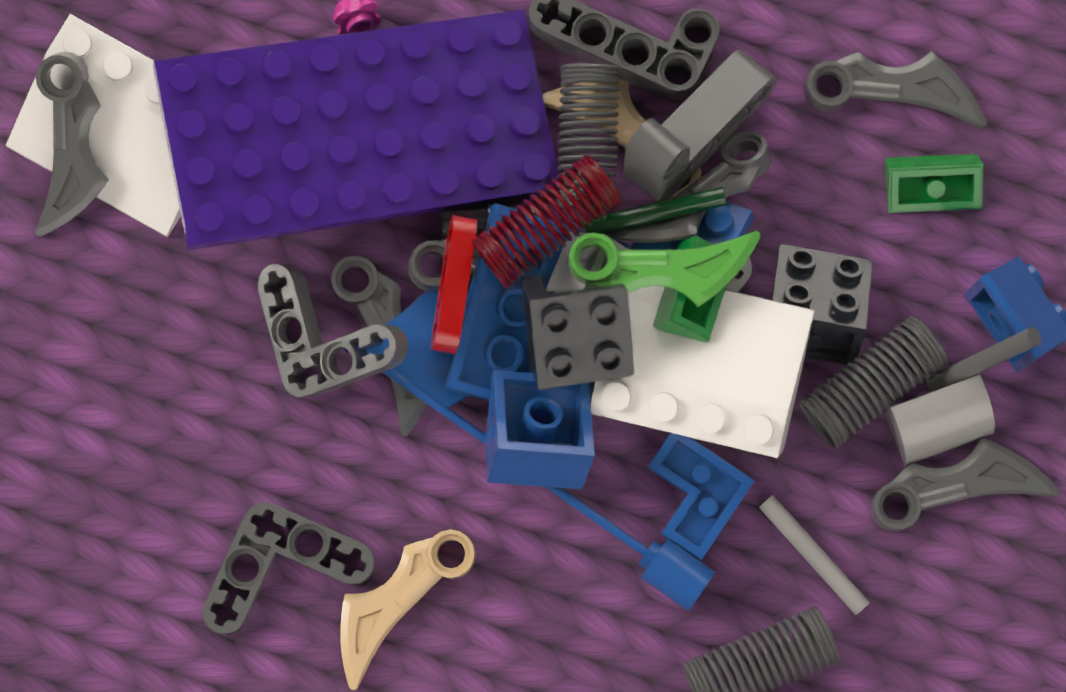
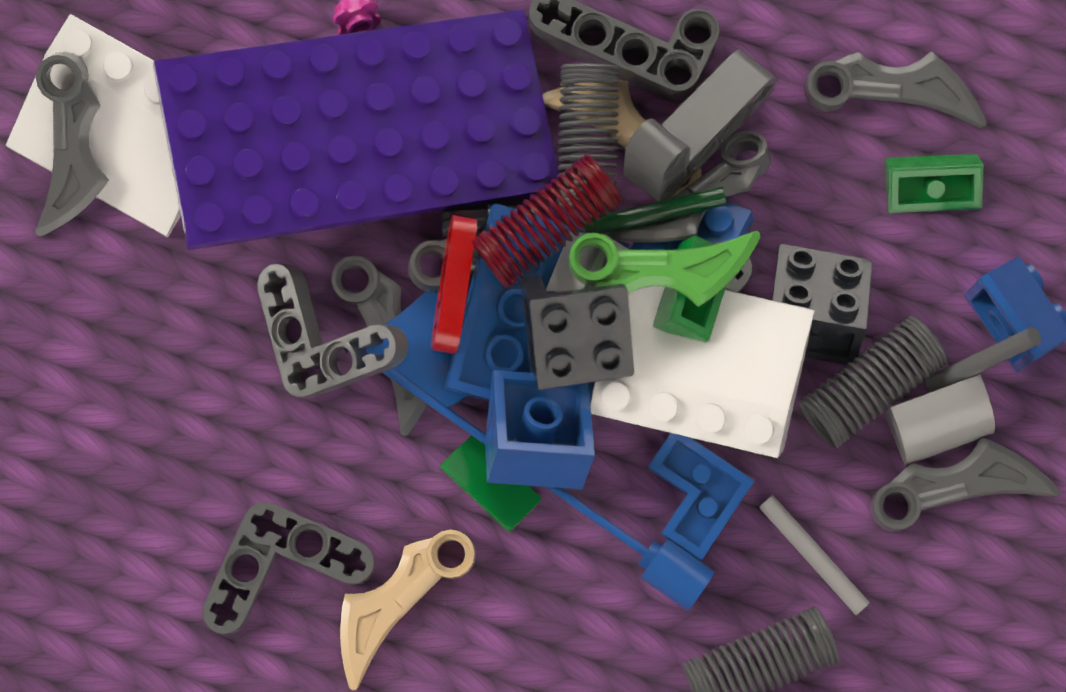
(503, 502): none -> green slope

